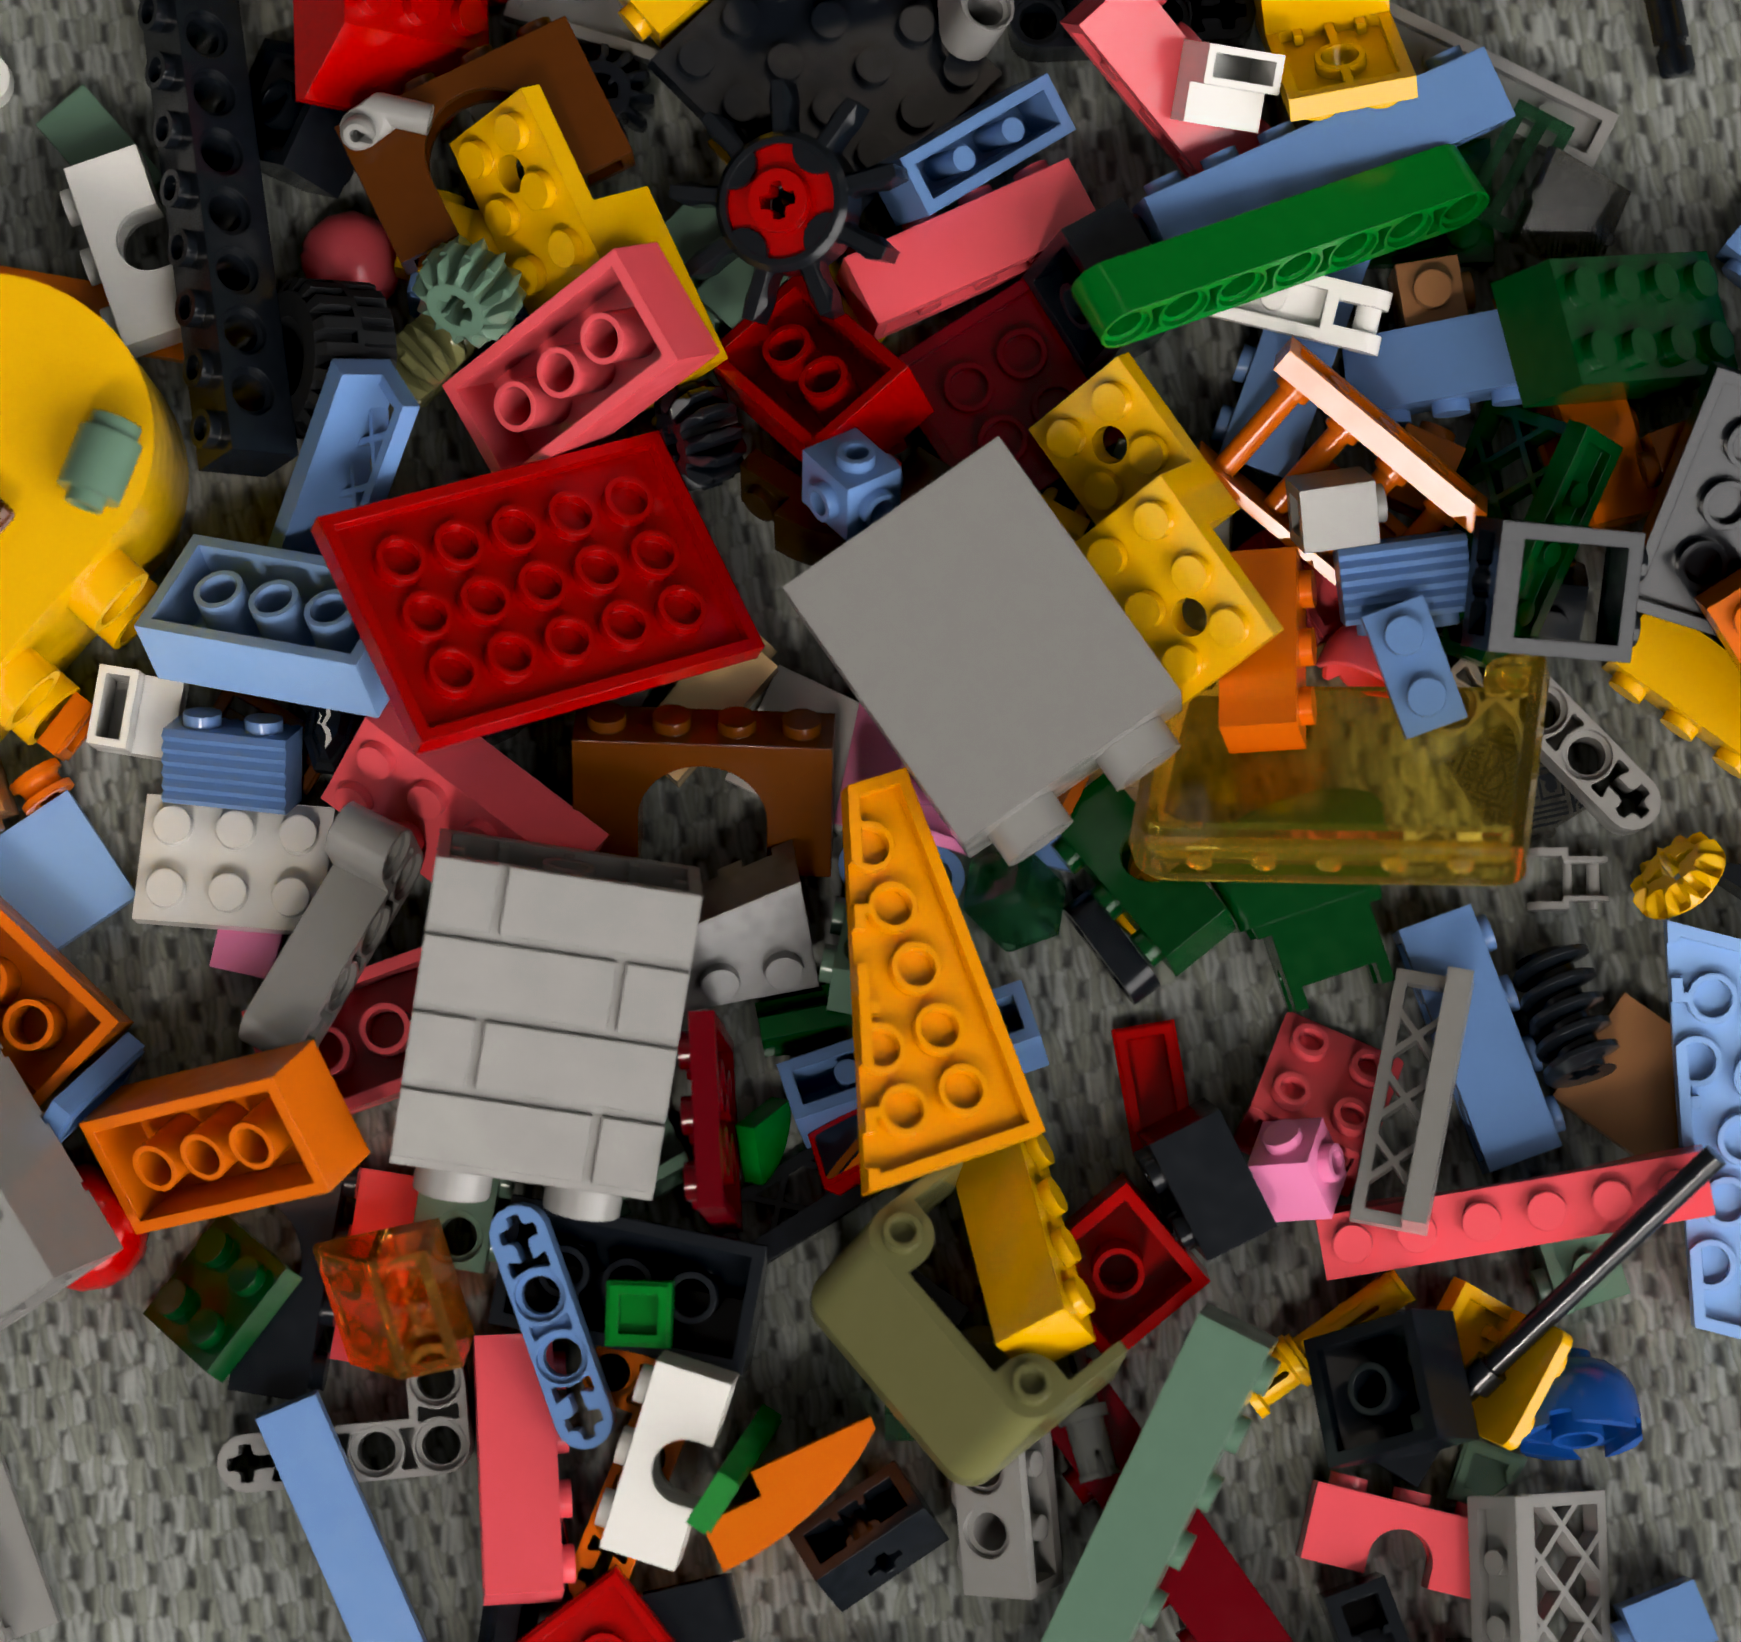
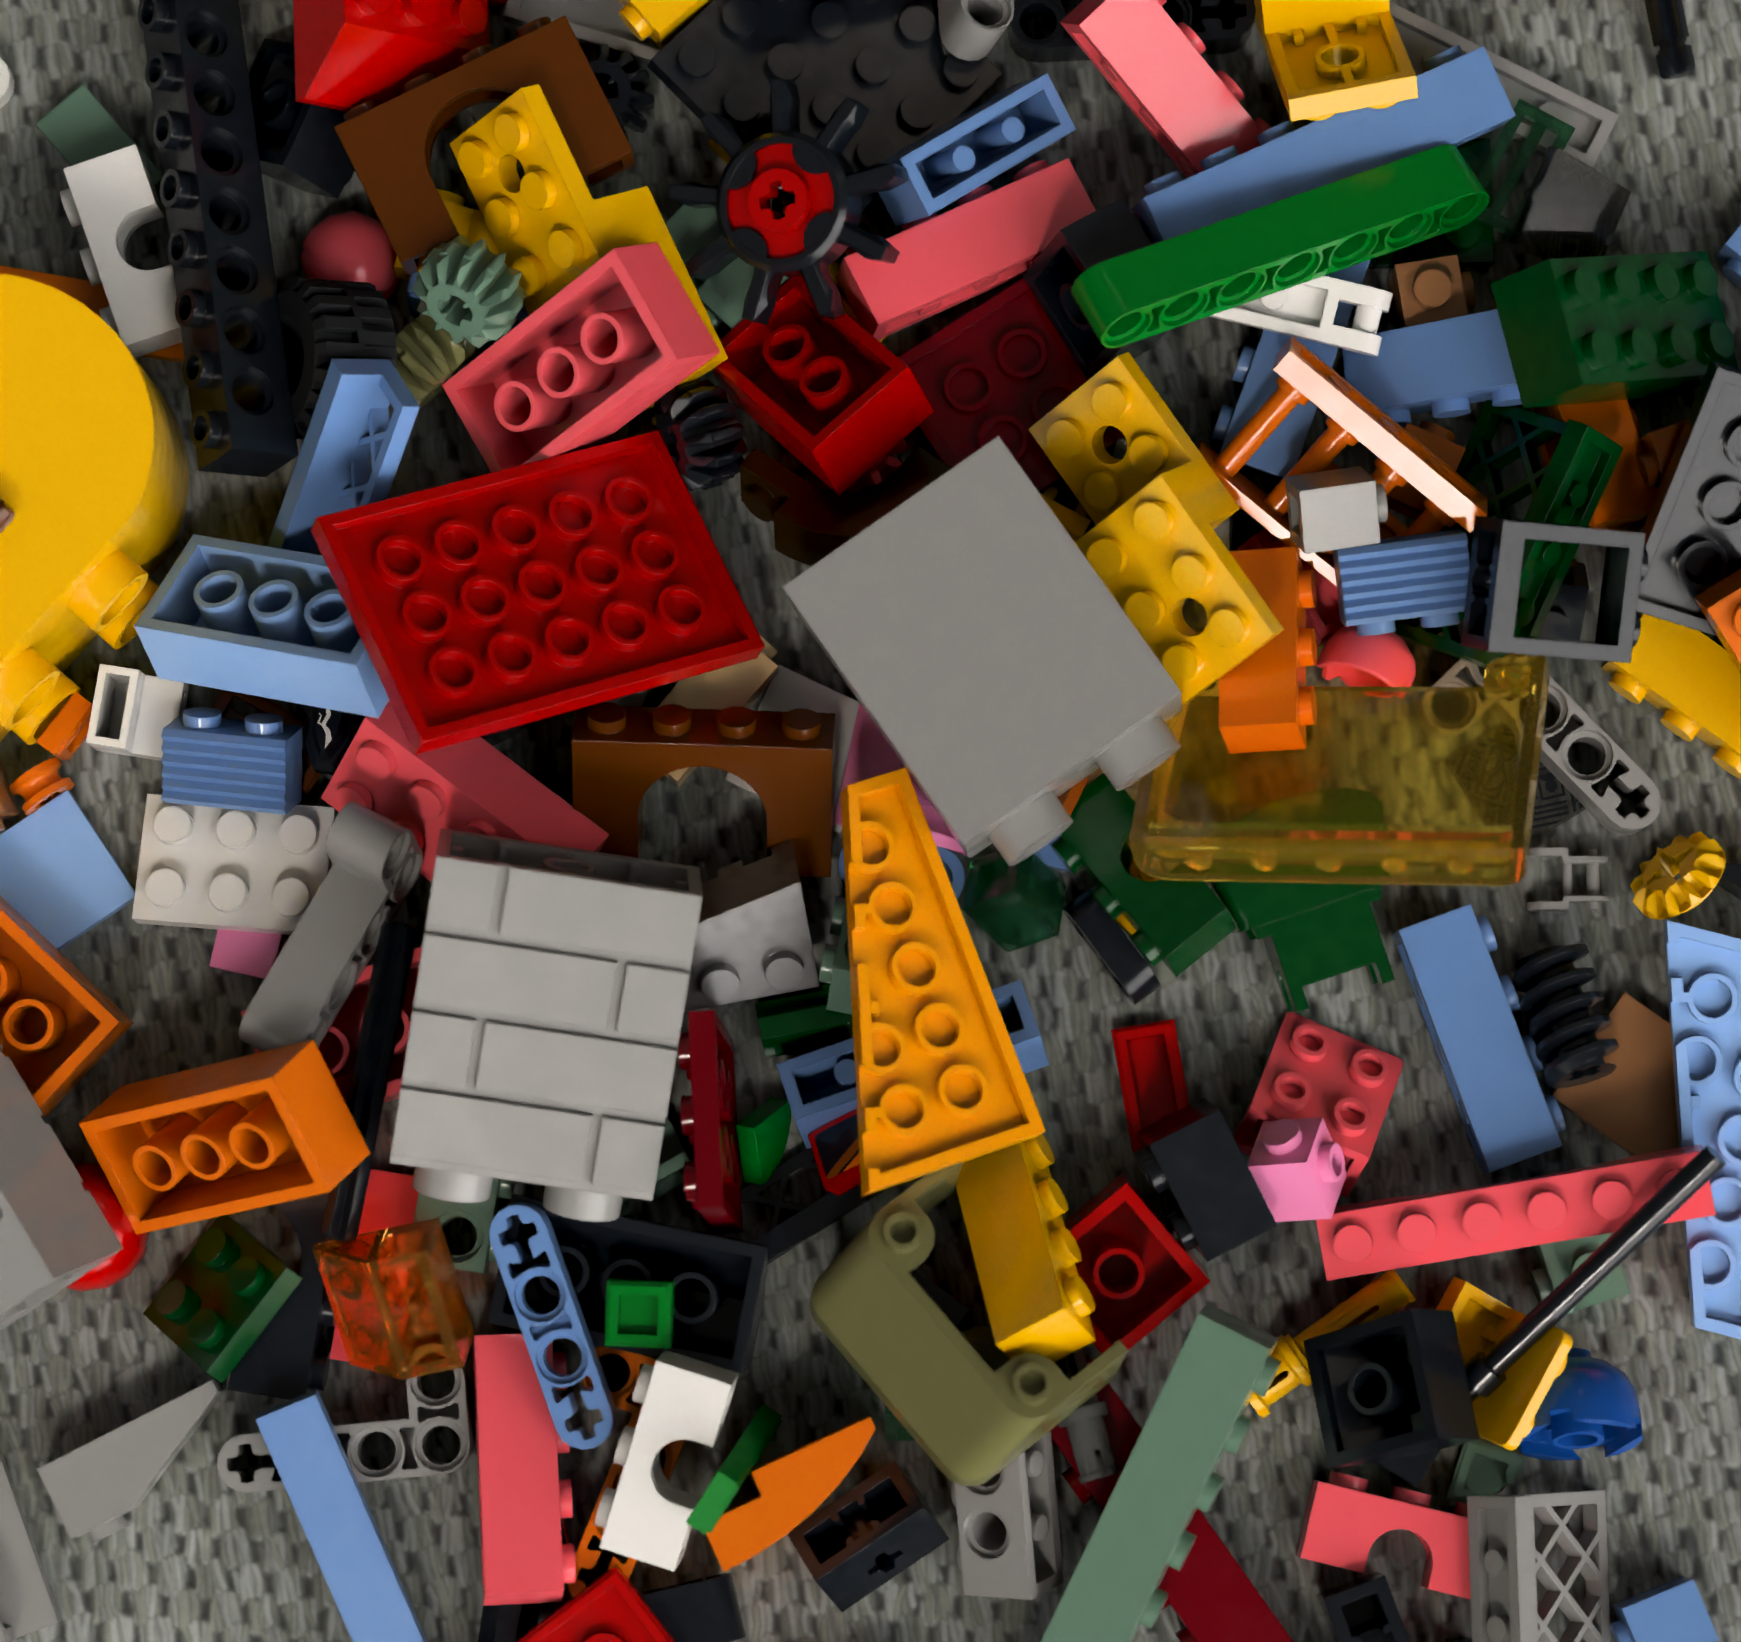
(93, 1086): medium blue tile -> none
(100, 462): sand green brick -> none
(119, 1469): none -> light grey slope
(372, 1071): none -> black axle
(381, 115): light grey arm -> none
(850, 482): medium blue brick -> none
(1225, 85): white piece -> none
(1414, 667): medium blue plate -> none
(1436, 1105): light grey fence -> none

